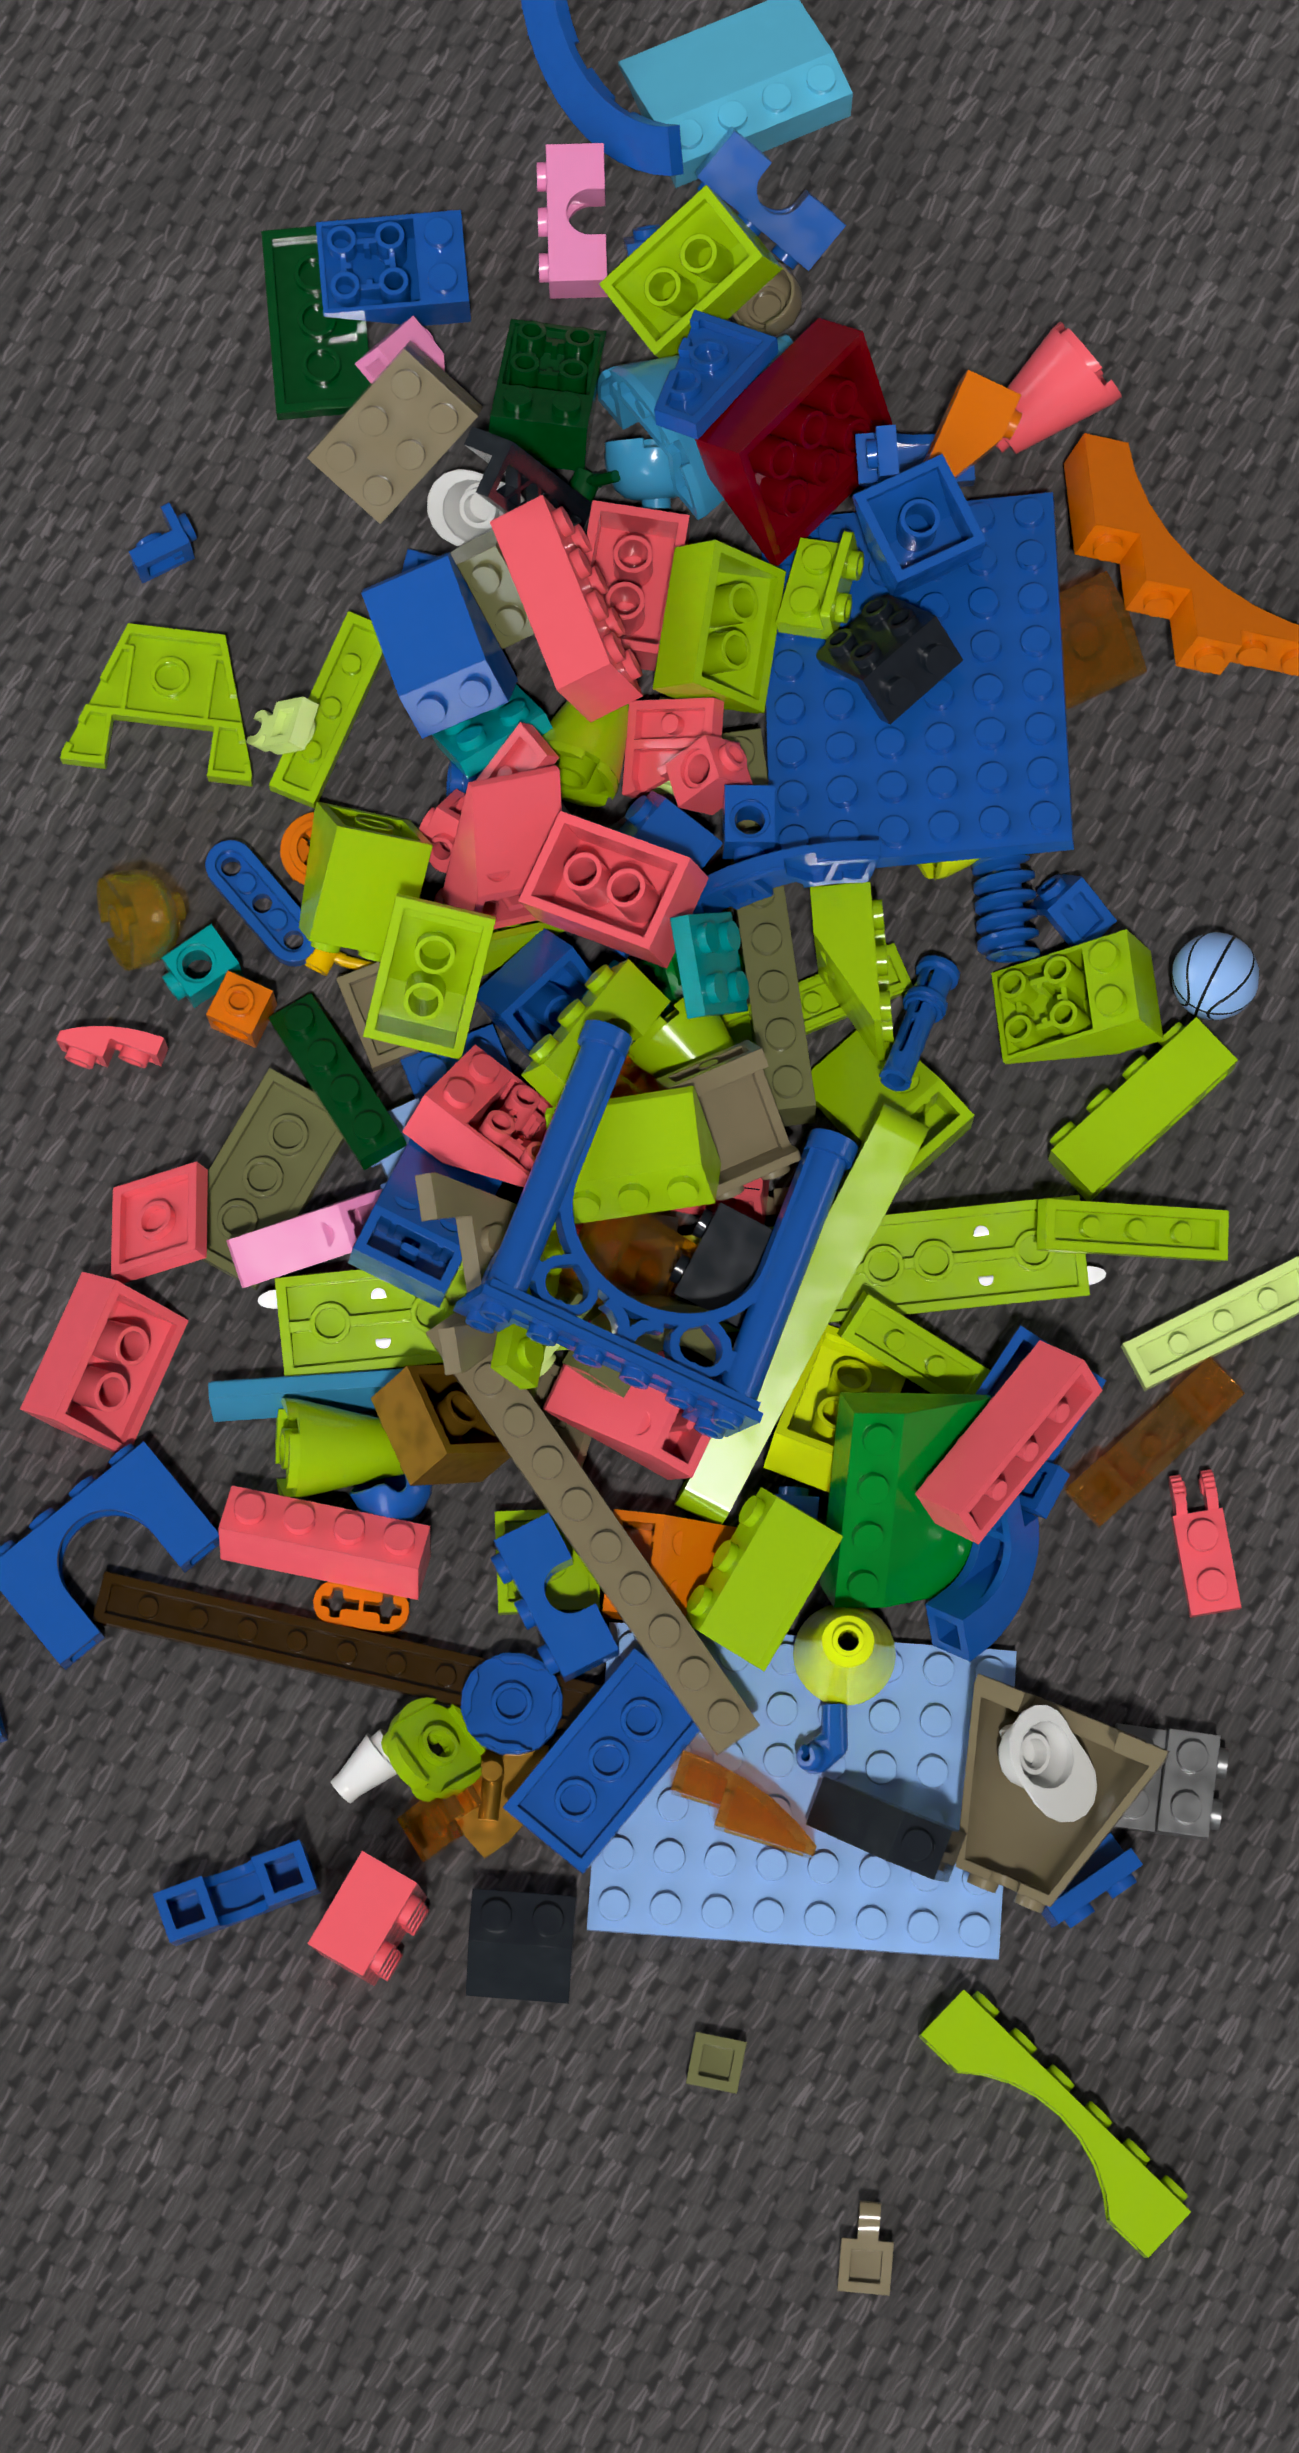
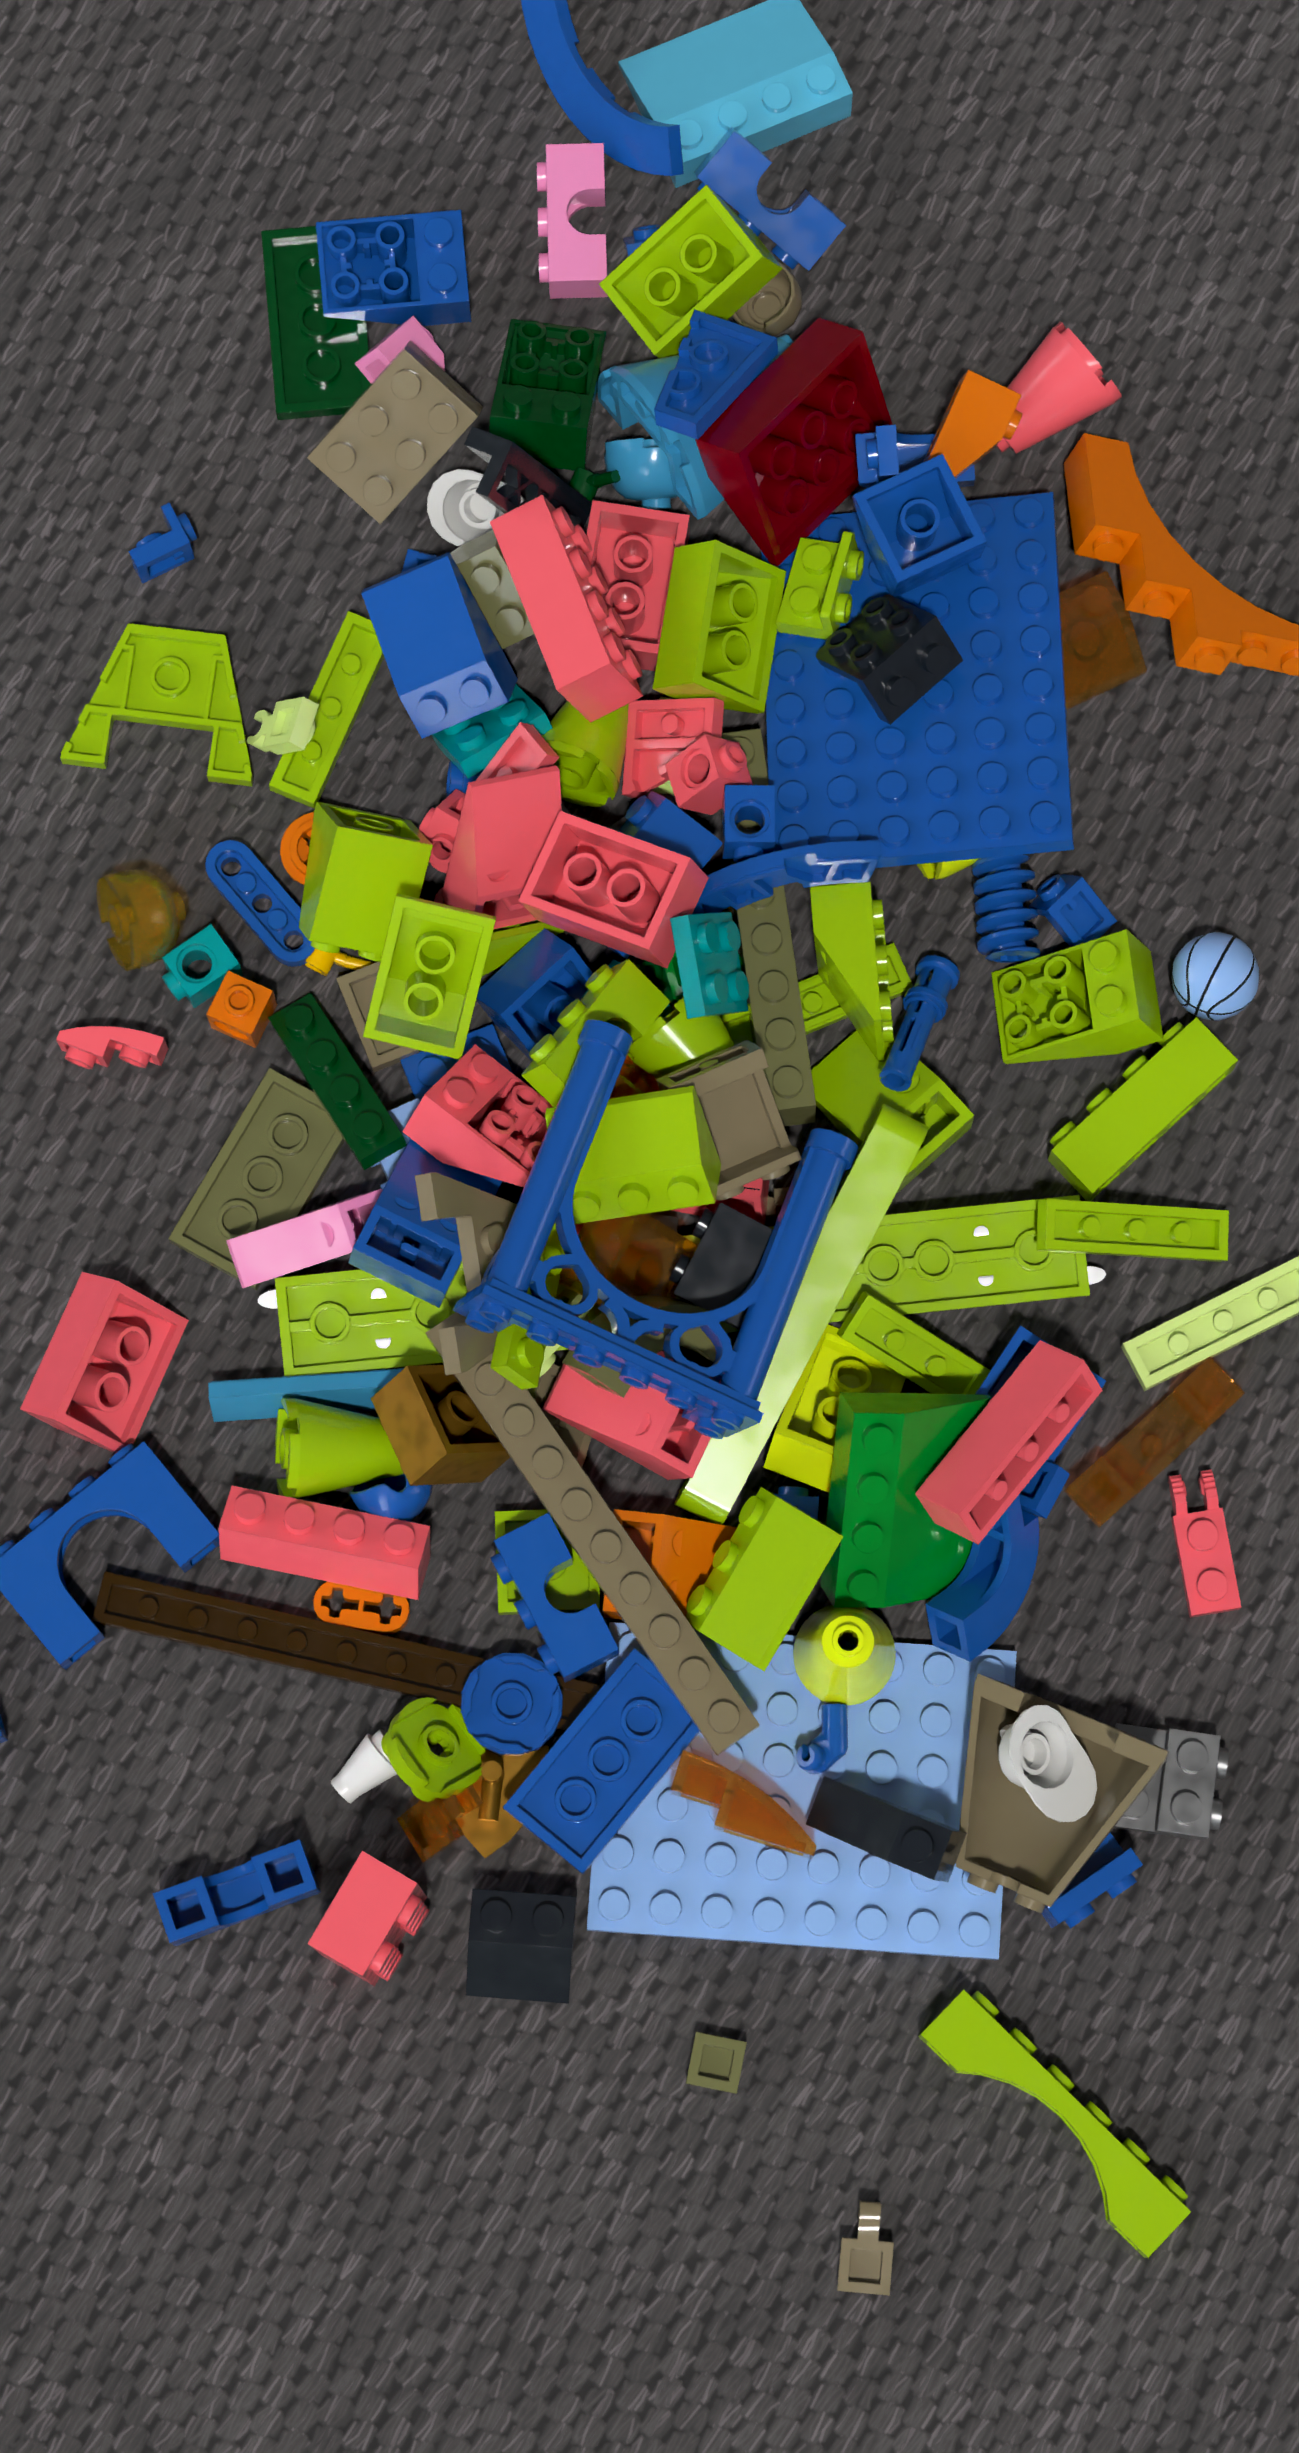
(159, 1222): coral plate -> none

